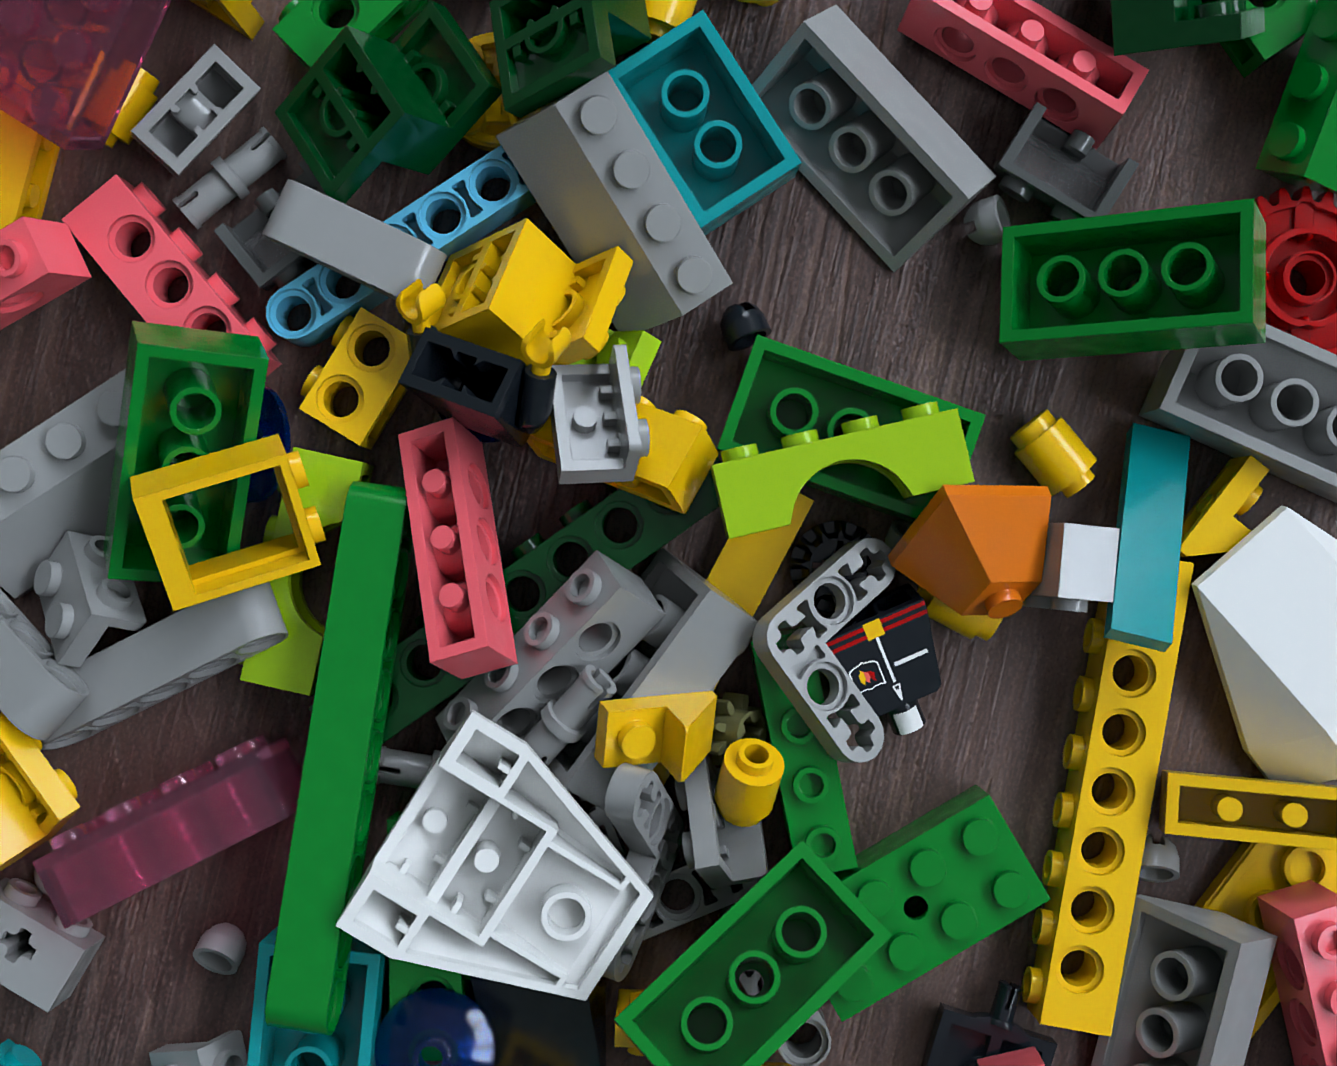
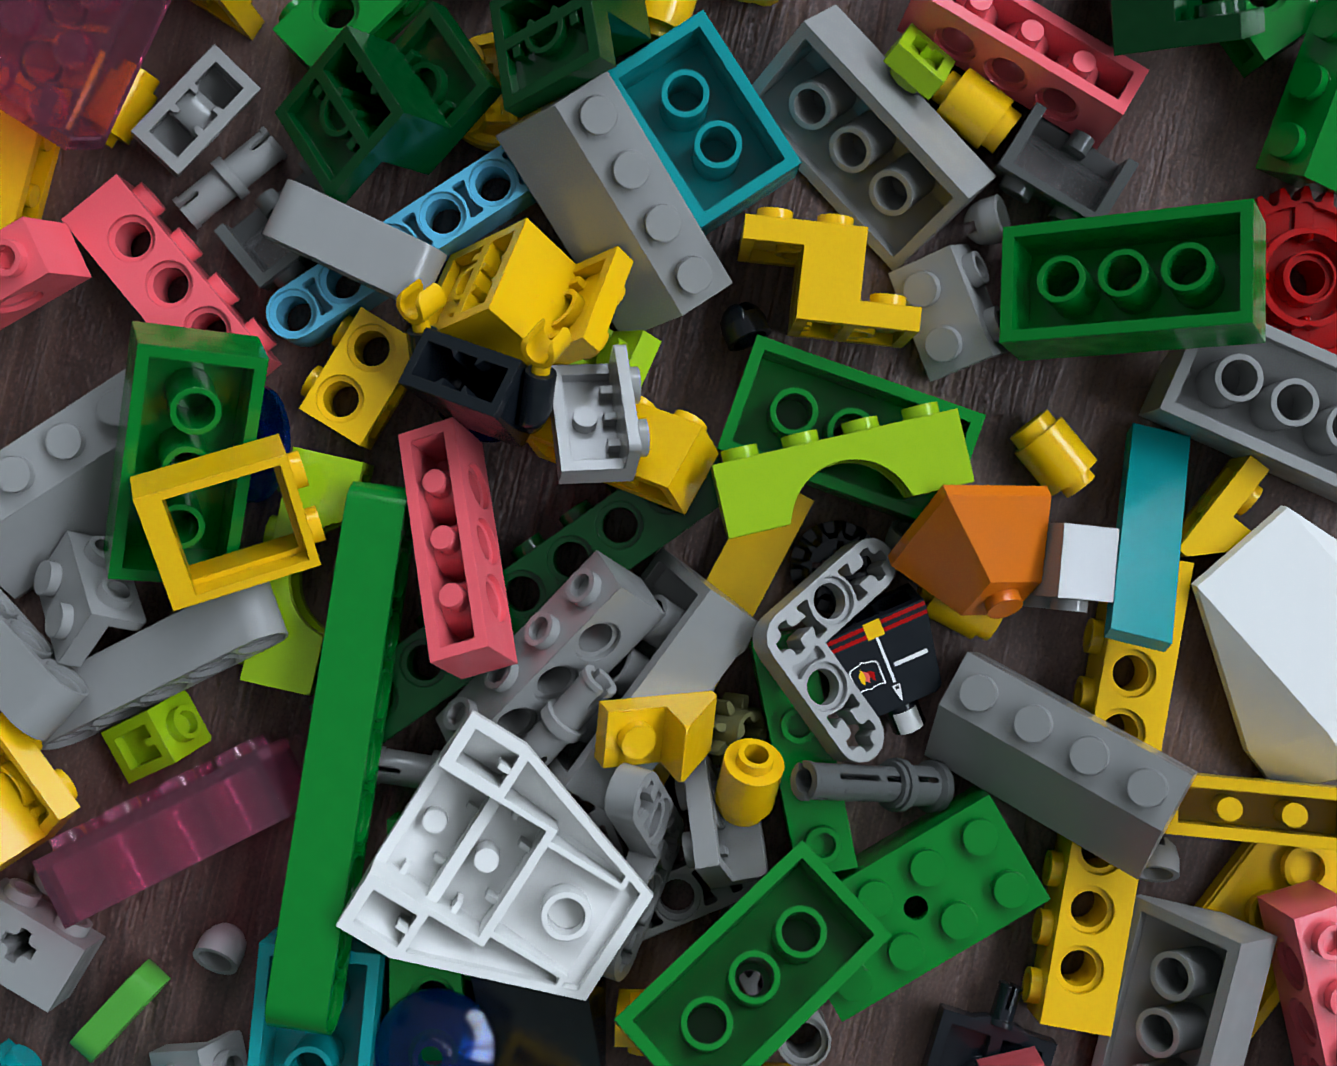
(120, 1010): none -> bright green beam
(157, 737): none -> lime bracket
(827, 278): none -> yellow bracket
(892, 784): none -> dark grey pin
(918, 63): none -> lime bracket
(956, 315): none -> light grey bracket
(976, 109): none -> yellow brick
(1057, 762): none -> light grey slope

